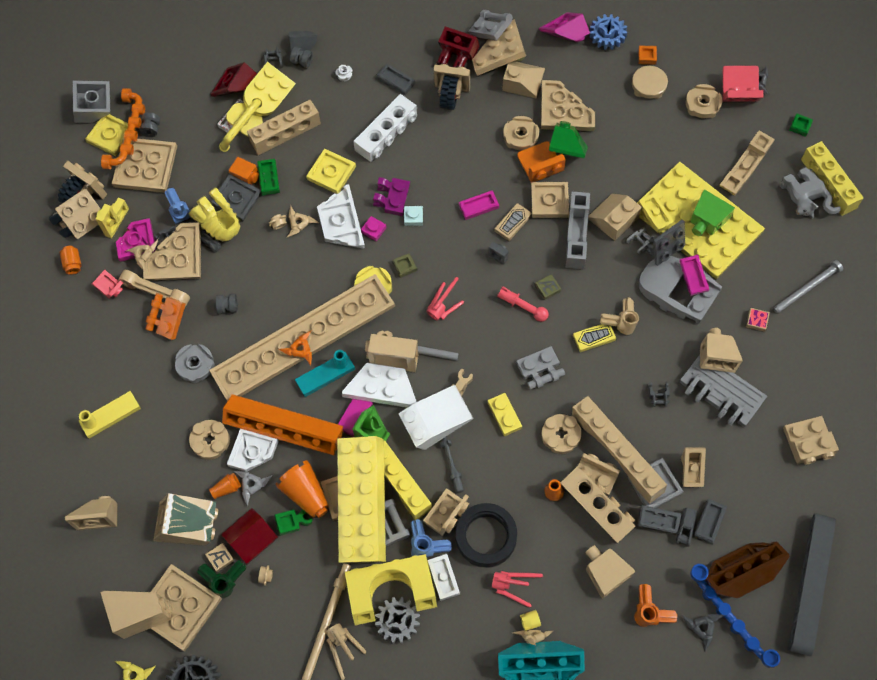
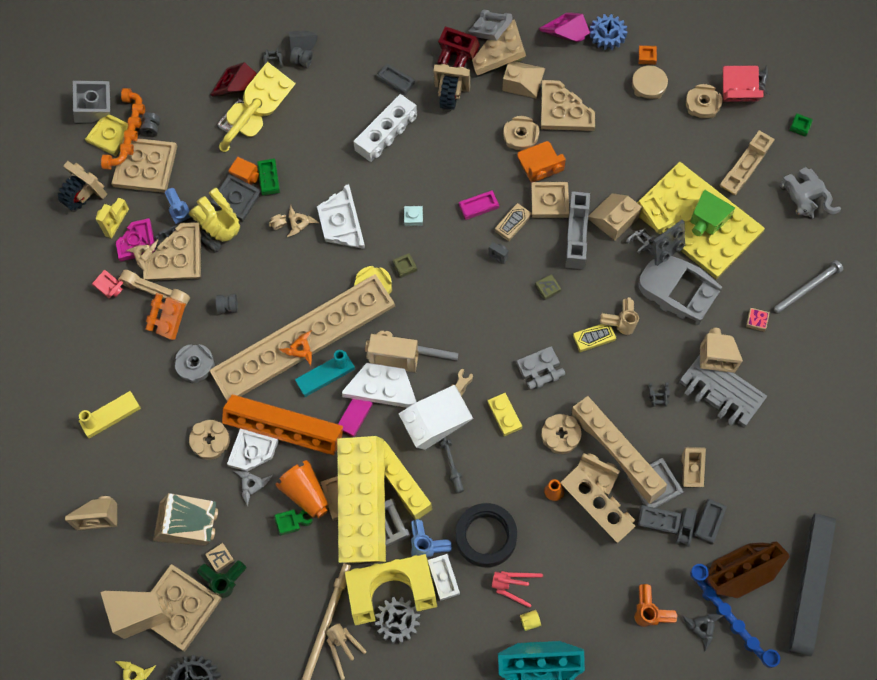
(70, 260): orange brick -> none
(76, 215): tan plate -> none
(225, 486): orange cone -> none
(249, 536): dark red slope -> none
(265, 575): tan plate -> none
(284, 127): tan brick -> none
(331, 171): light yellow plate -> none
(344, 76): white plate -> none
(370, 425): bright green slope -> none
(373, 228): dark pink plate -> none
(396, 198): magenta plate -> none
(437, 309): coral plant -> none
(444, 512): tan bracket -> none
(533, 636): tan piece -> none
(540, 314): coral pin -> none
(567, 140): green slope -> none
(607, 570): tan torso -> none
(694, 275): dark pink tile -> none
(810, 440): tan plate -> none
(835, 179): light yellow brick -> none

